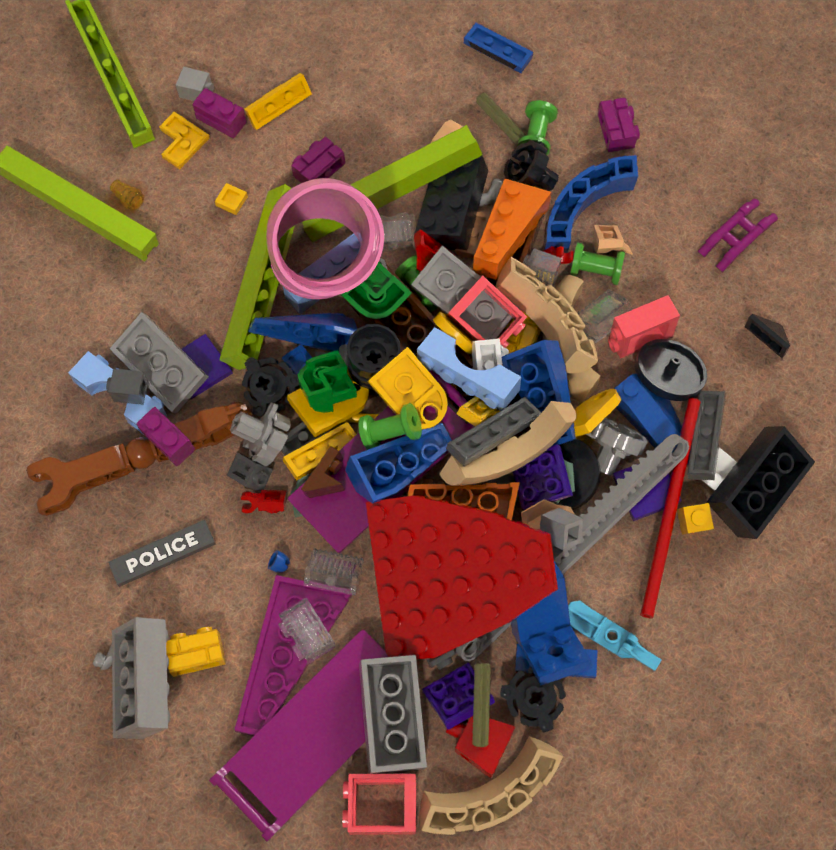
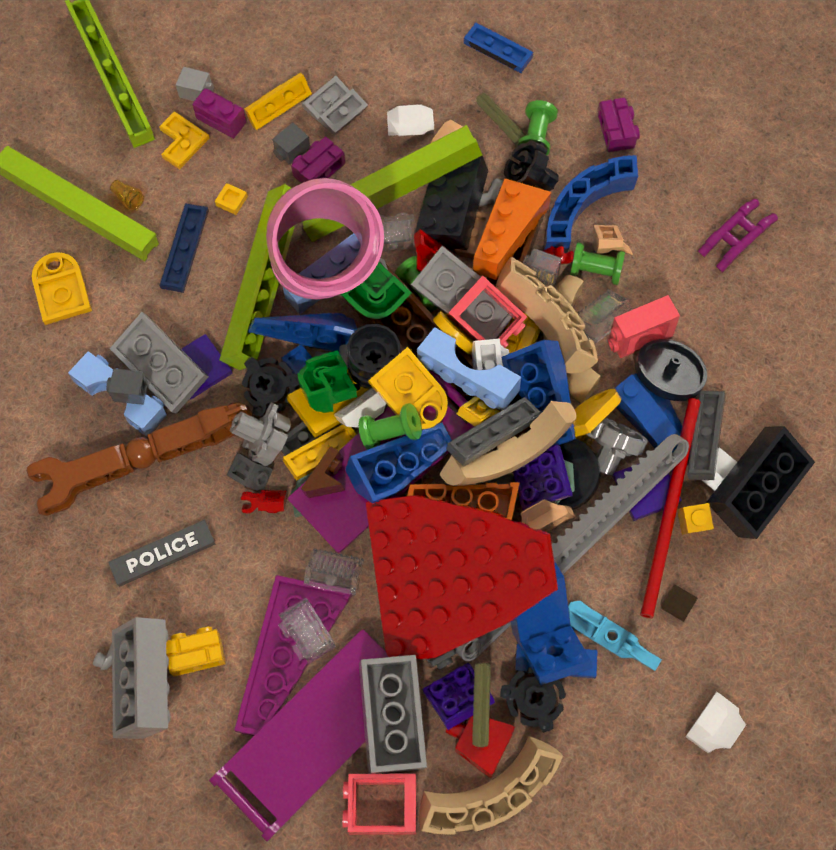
(60, 291): none -> yellow tile
(165, 436): magenta brick -> none
(184, 248): none -> dark blue tile
(278, 562): blue hinge -> none
(290, 143): none -> dark grey brick
(334, 105): none -> light grey slope
(367, 404): none -> white slope
(410, 120): none -> white slope
(563, 527): light grey brick -> none
(679, 603): none -> dark brown tile
(717, 725): none -> white slope
(769, 333): black slope -> none

